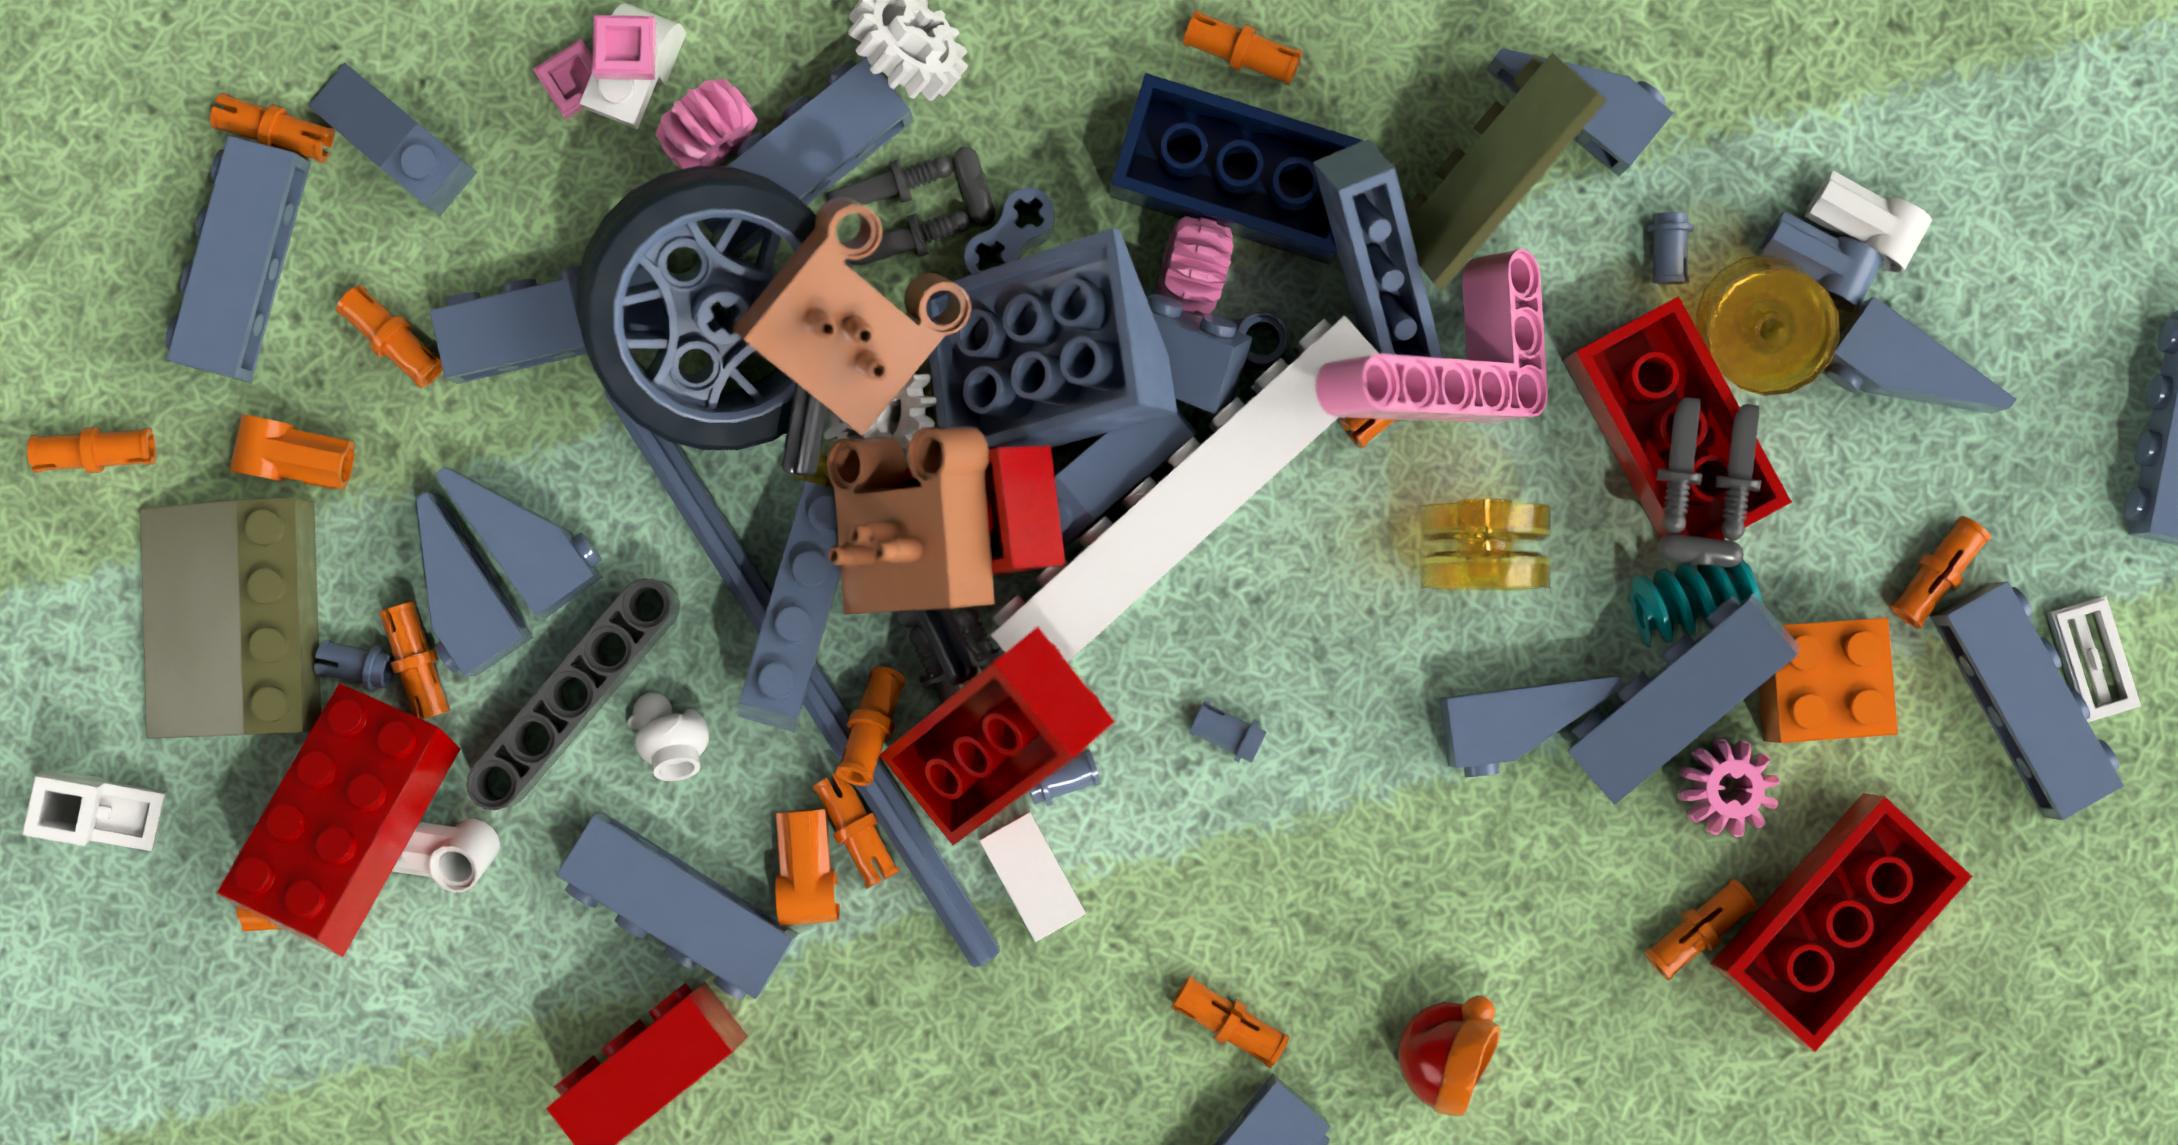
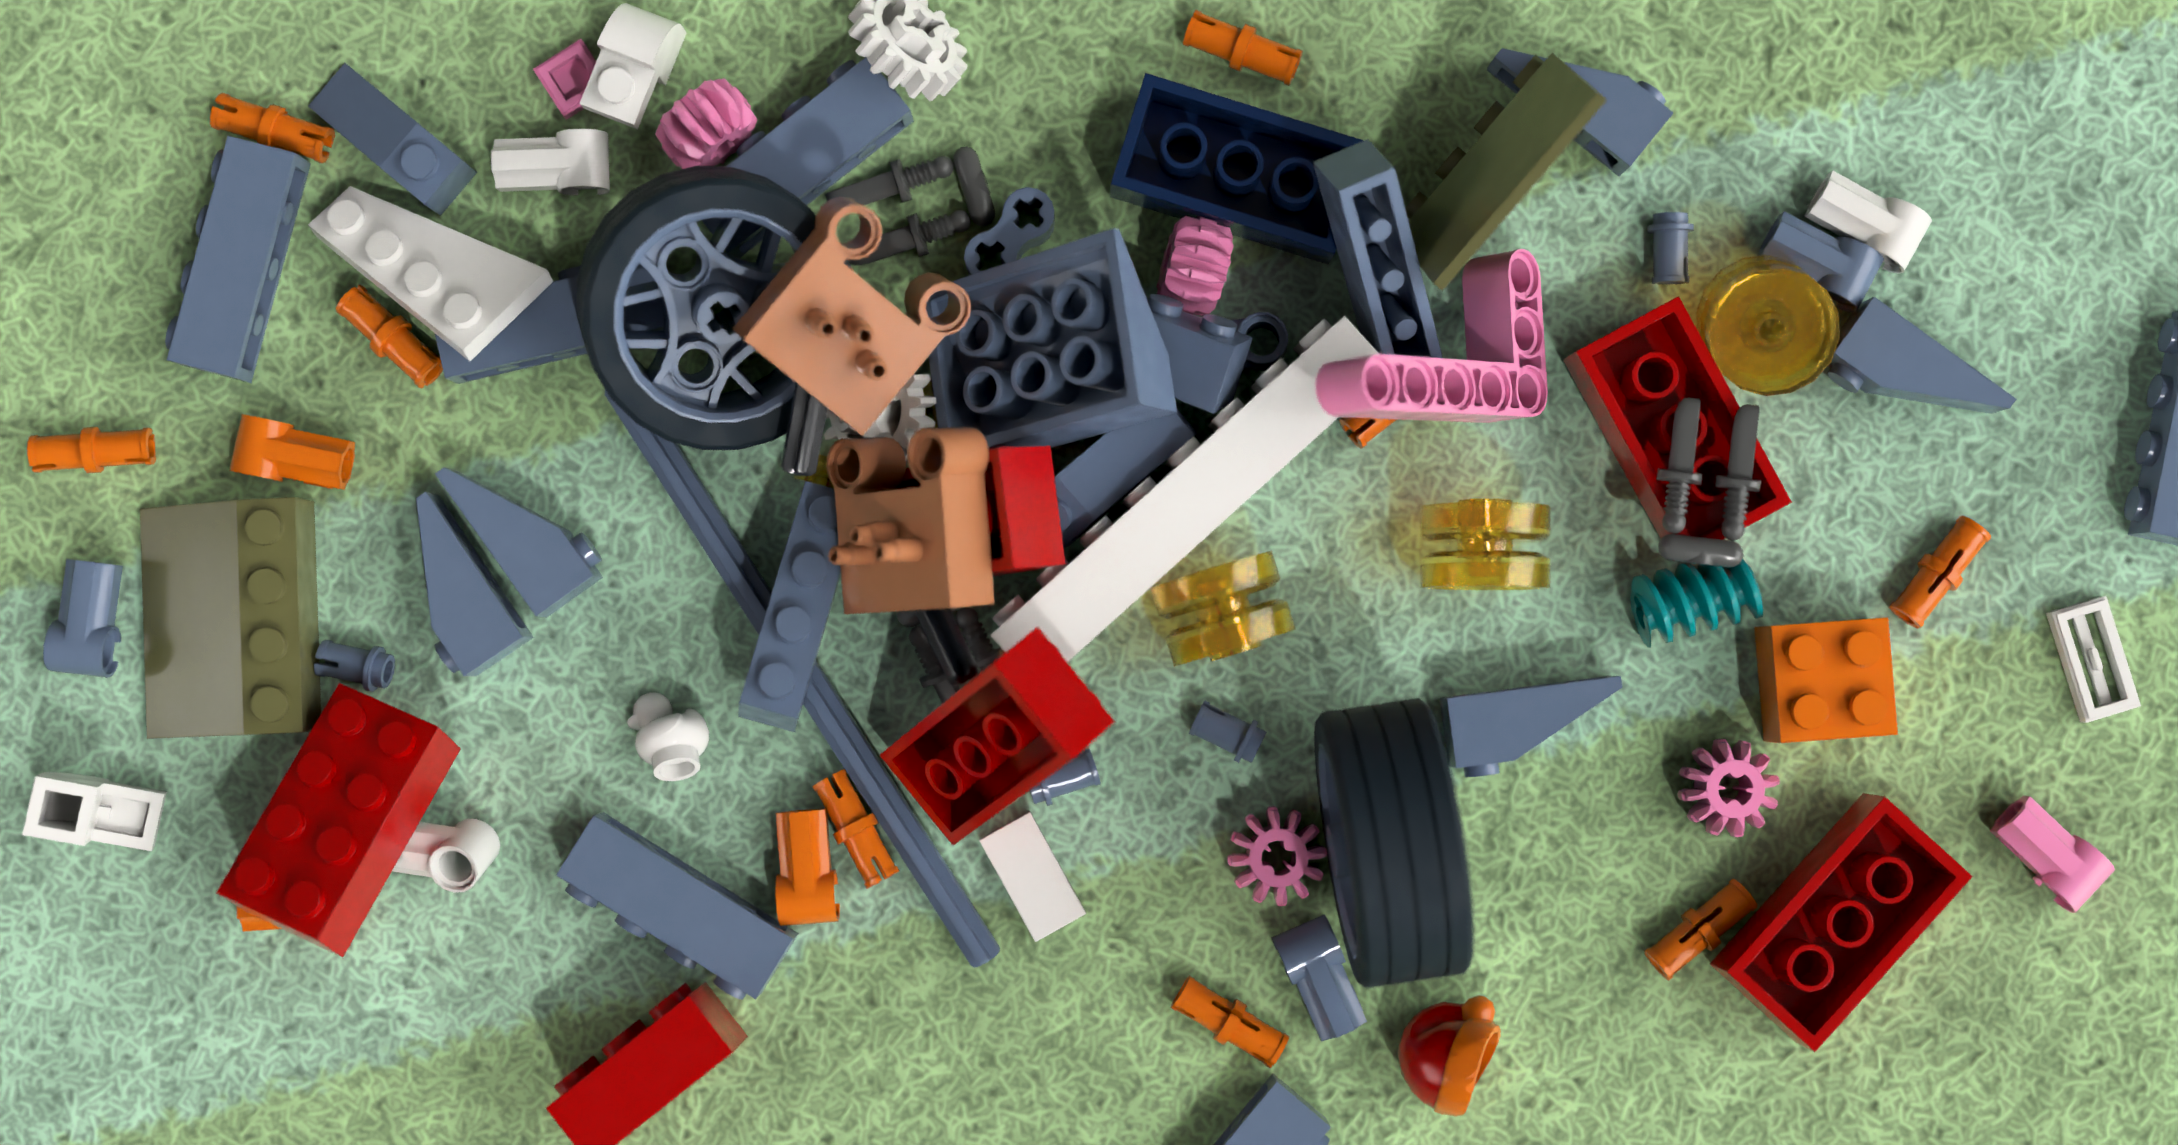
(85, 629): none -> sand blue piece
(414, 660): orange pin -> none
(435, 273): none -> white wing
(548, 705): dark grey beam -> none
(561, 163): none -> white piece
(624, 47): bright pink tile -> none
(870, 726): orange pin -> none
(1222, 609): none -> clear yellow wheel
(1288, 841): none -> bright pink gear
(1315, 965): none -> sand blue piece
(1394, 843): none -> black wheel
(1683, 697): sand blue brick -> none
(2028, 700): sand blue brick -> none
(2058, 859): none -> bright pink piece

